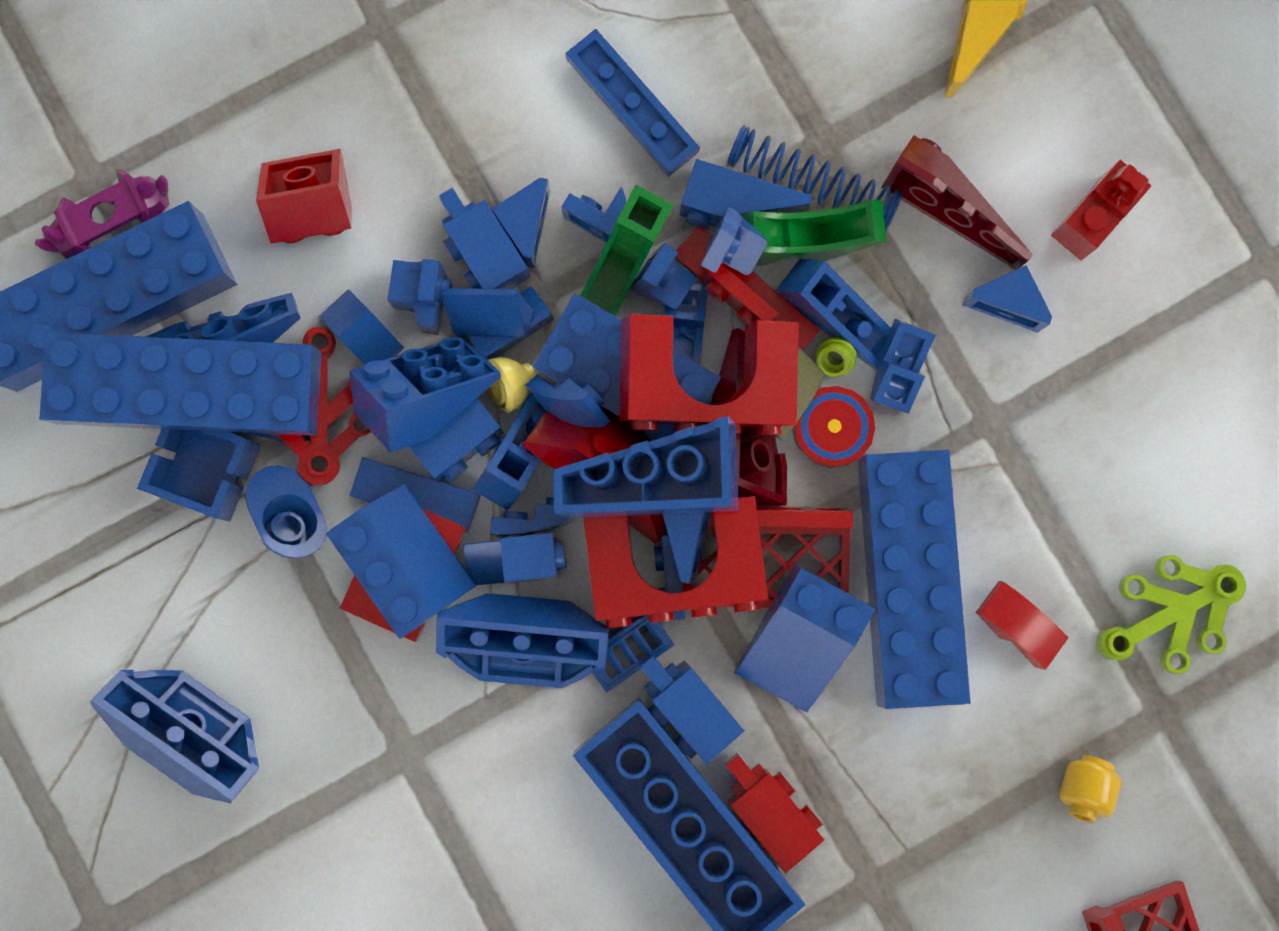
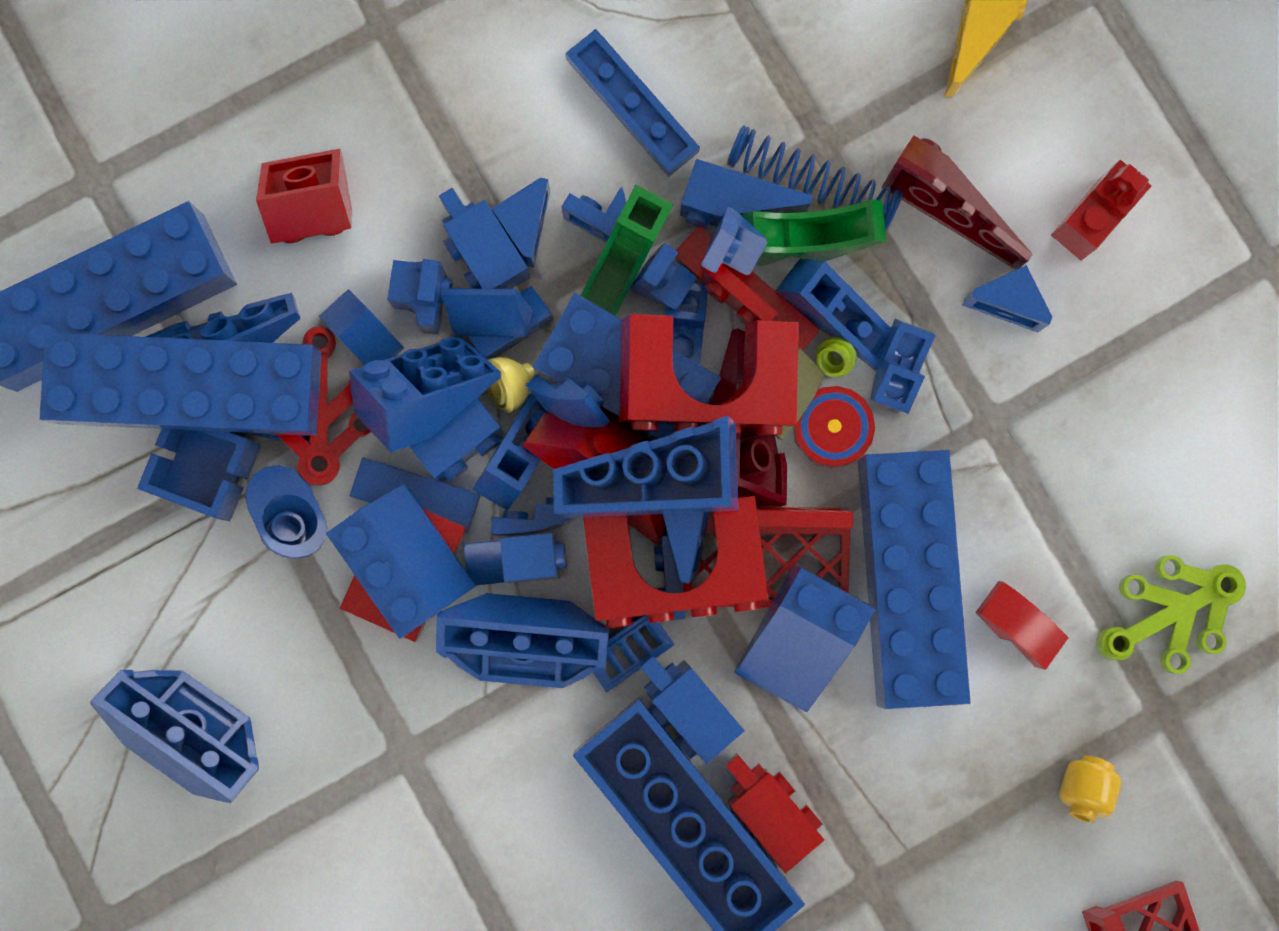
(75, 227): magenta piece -> none

